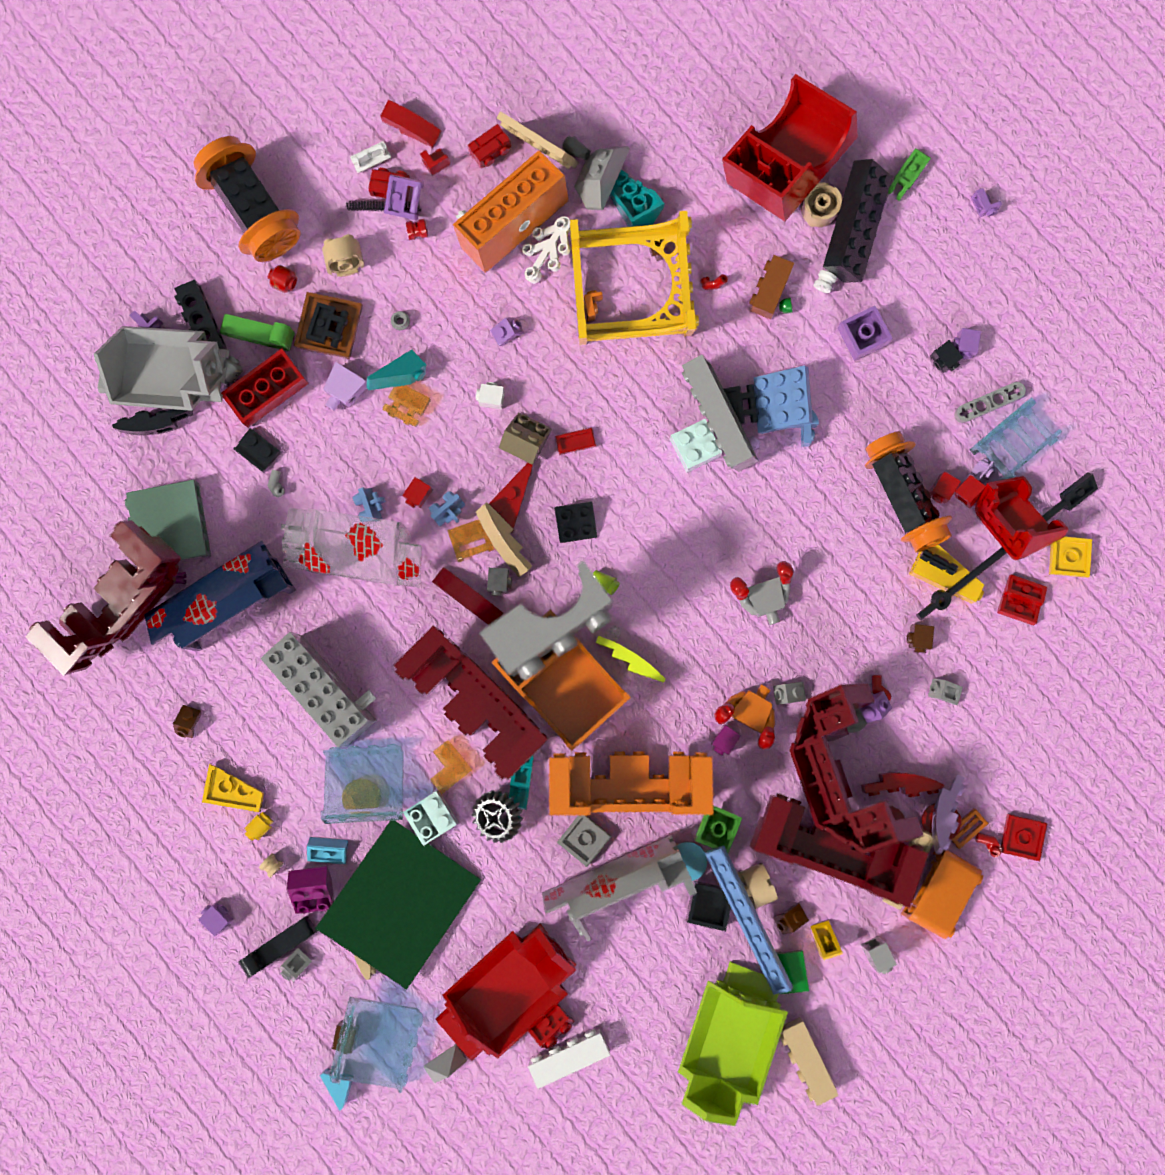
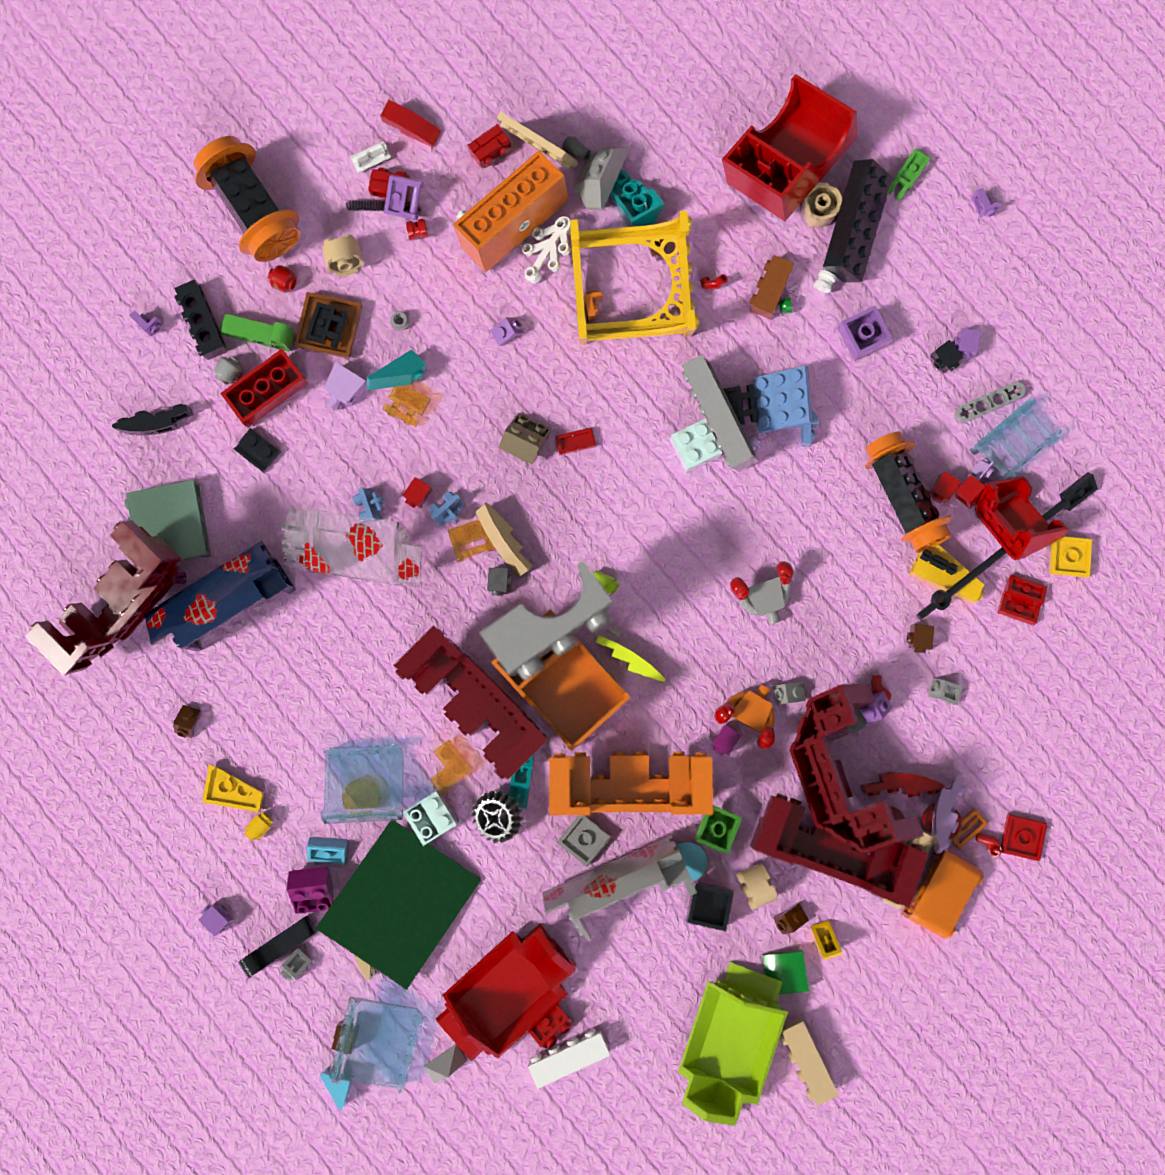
(160, 368): light grey panel -> none
(271, 865): tan wheel -> none
(274, 485): light grey arm -> none
(319, 689): light grey piece -> none
(435, 161): red panel -> none
(467, 596): dark red slope -> none
(490, 395): white brick -> none
(509, 499): red wing -> none
(575, 522): black hinge -> none
(748, 920): medium blue tile -> none
(879, 955): light grey brick -> none

